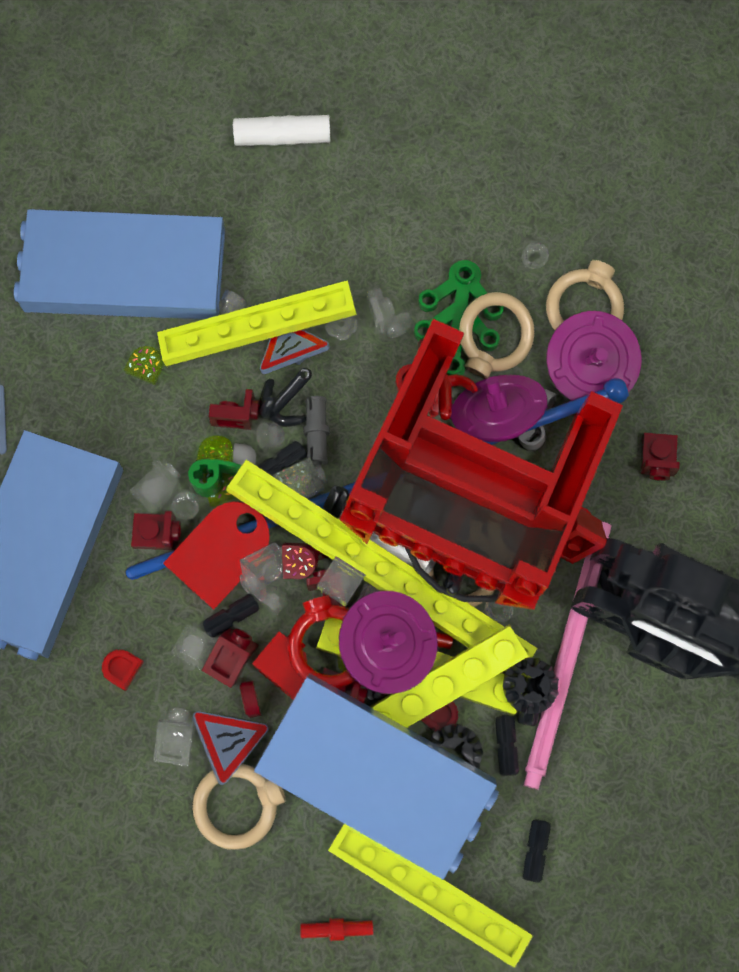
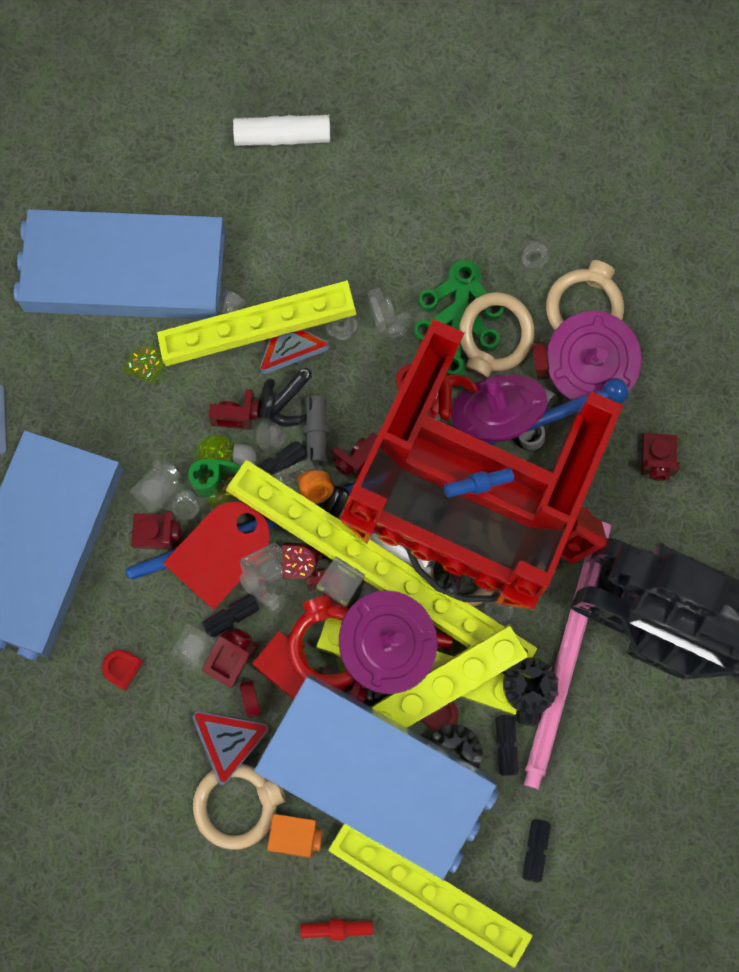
(174, 737): clear bracket -> none
(294, 836): none -> orange brick
(315, 485): none -> orange tile
(353, 465): none -> dark red bracket
(479, 482): none -> blue bar
(541, 360): none -> dark red tile

